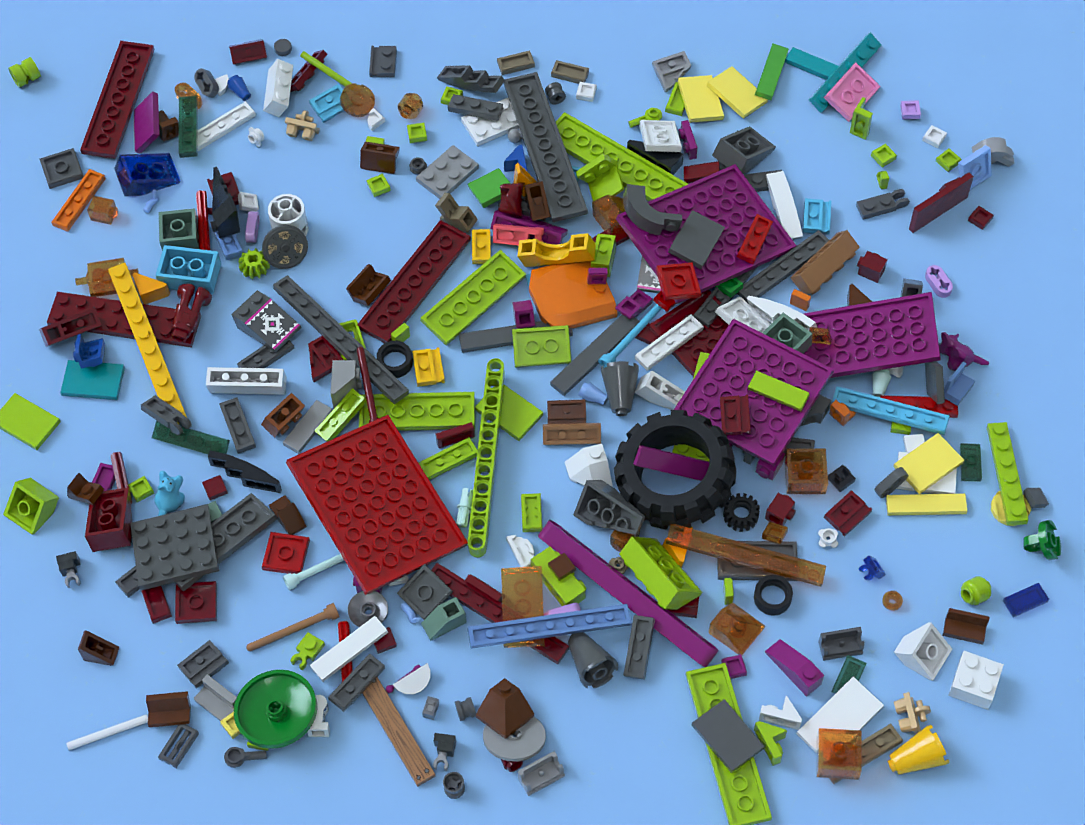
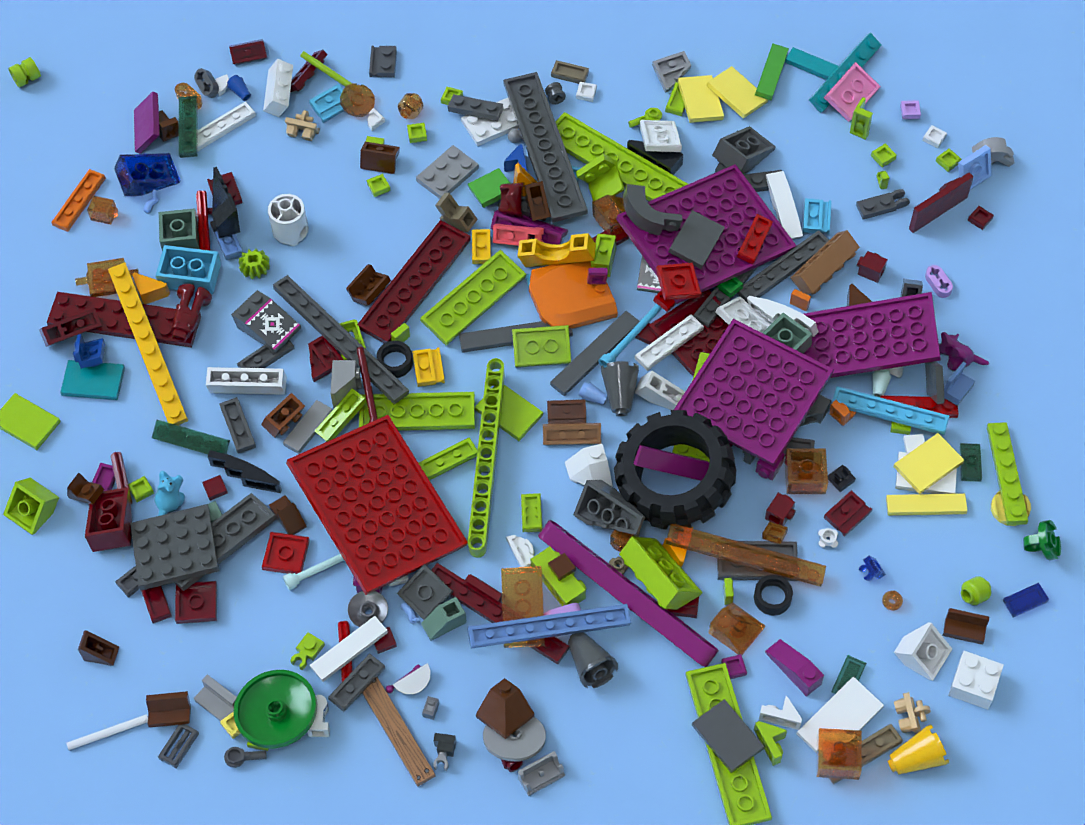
(61, 168): dark grey tile -> none
(67, 566): pearl dark grey piece -> none
(117, 100): dark red plate -> none
(166, 414): dark grey hinge -> none
(202, 662): dark grey plate -> none
(248, 202): white tile -> none
(252, 227): lavender beam -> none
(255, 136): white plate -> none
(282, 47): dark grey tile -> none
(285, 246): dark grey shield -> none
(328, 613): medium nougat piece -> none
(417, 165): dark grey plate -> none
(454, 435): dark red tile -> none
(456, 782): dark grey wheel -> none
(464, 507): light aqua axle -> none
(465, 709): dark grey wheel -> none
(466, 78): dark grey slope -> none
(515, 62): dark tan tile -> none
(523, 314): magenta brick -> none
(635, 304): magenta slope -> none
(639, 647): dark grey plate -> none
(689, 142): magenta plate -> none
(695, 172): dark red tile -> none
(735, 415): dark red plate -> none
(744, 502): black tyre -> none
(778, 391): lime tile -> none
(820, 335): clear orange tile -> none
(841, 643): dark grey hinge -> none
(891, 482): dark grey beam -> none
(1035, 497): dark grey tile -> none

